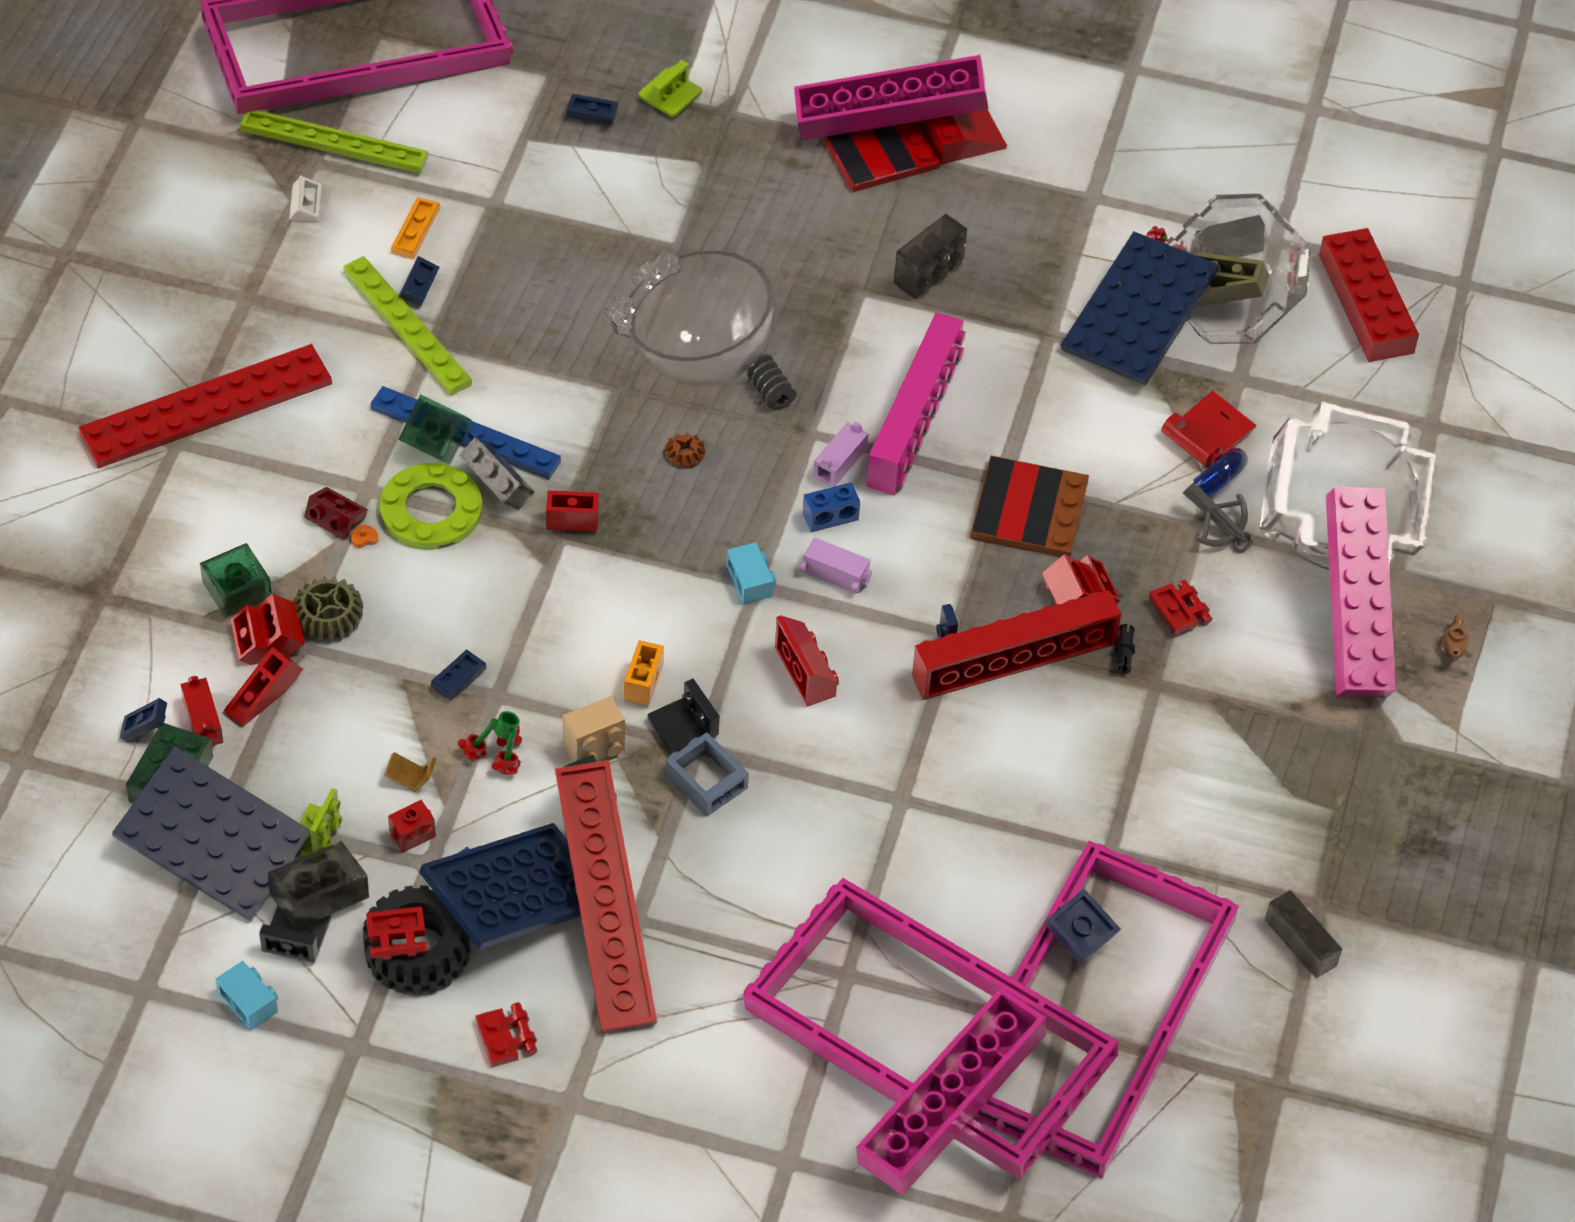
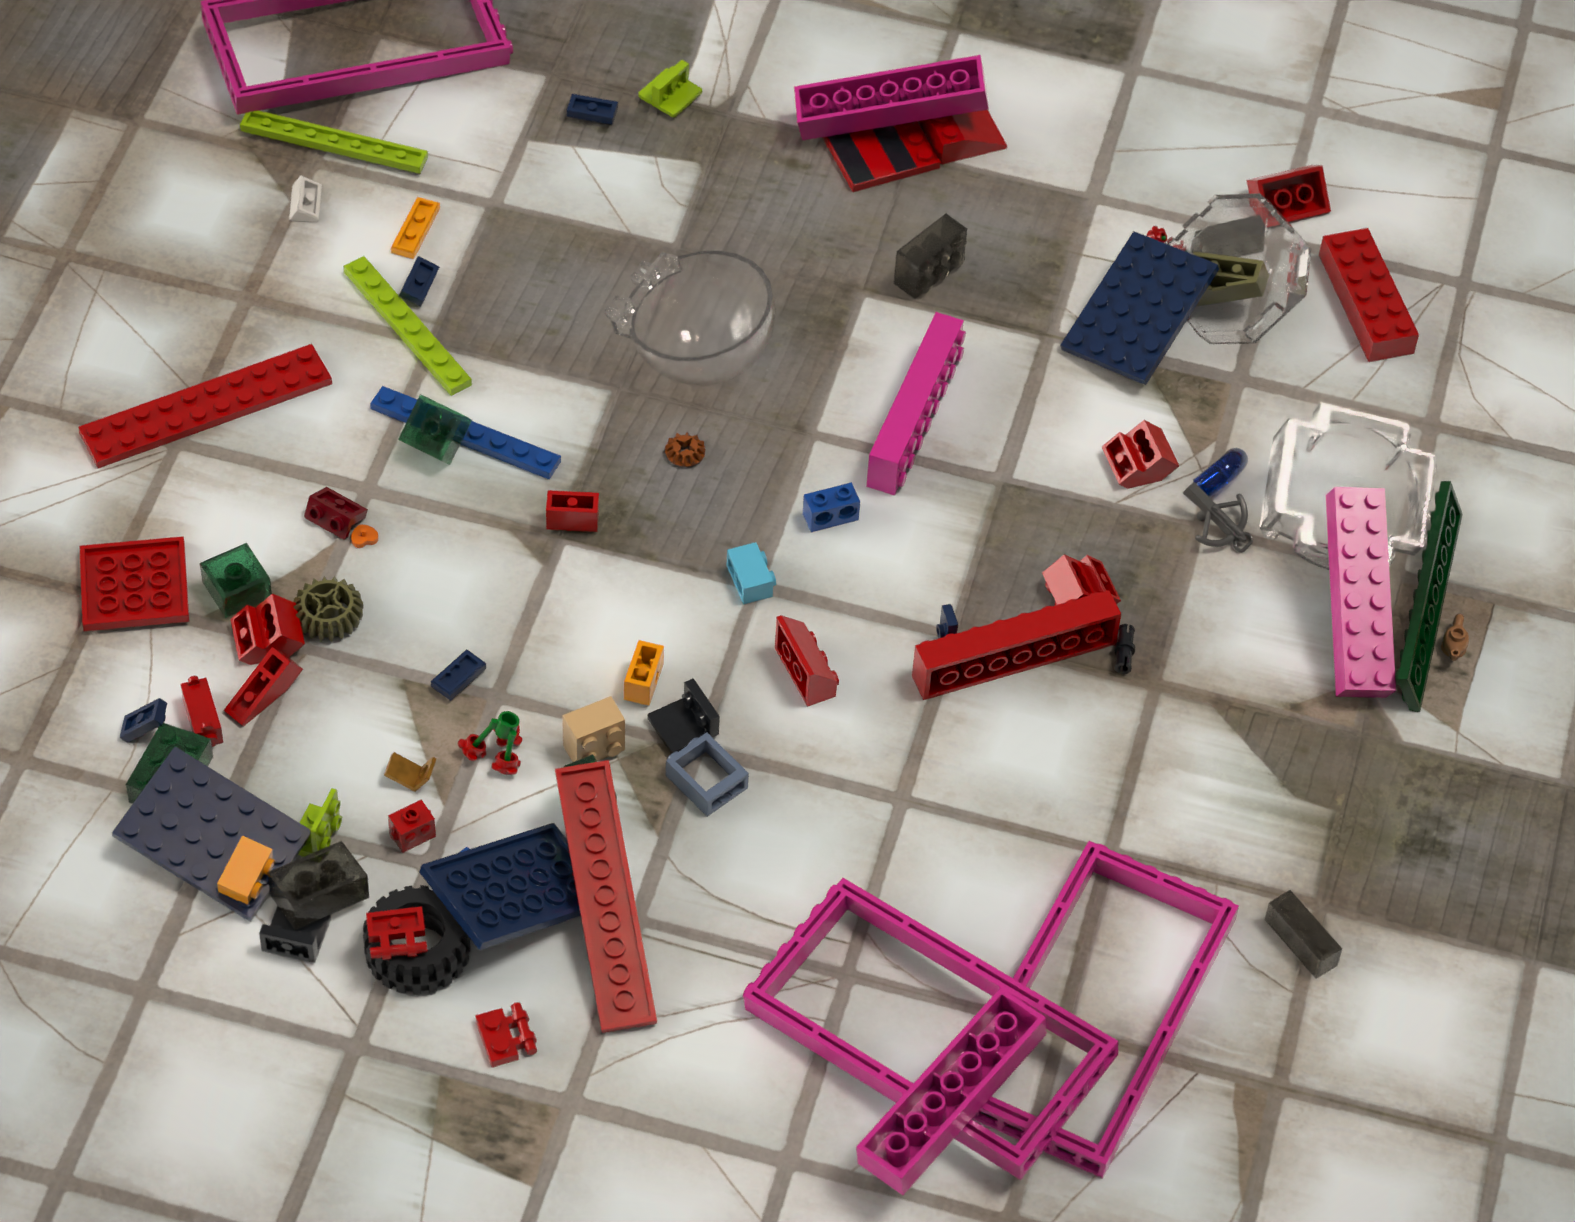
(134, 583): none -> red plate
(245, 870): none -> light orange brick
(247, 995): medium azure brick -> none
(430, 535): lime plate -> none
(496, 473): clear smoke brick -> none
(771, 382): dark grey piece -> none
(836, 565): lavender brick -> none
(841, 454): lavender brick -> none
(1029, 506): plate -> none
(1082, 926): dark blue plate -> none
(1140, 456): none -> red piece
(1175, 611): red plate -> none
(1208, 429): red door -> none
(1294, 192): none -> red slope
(1429, 597): none -> dark green plate

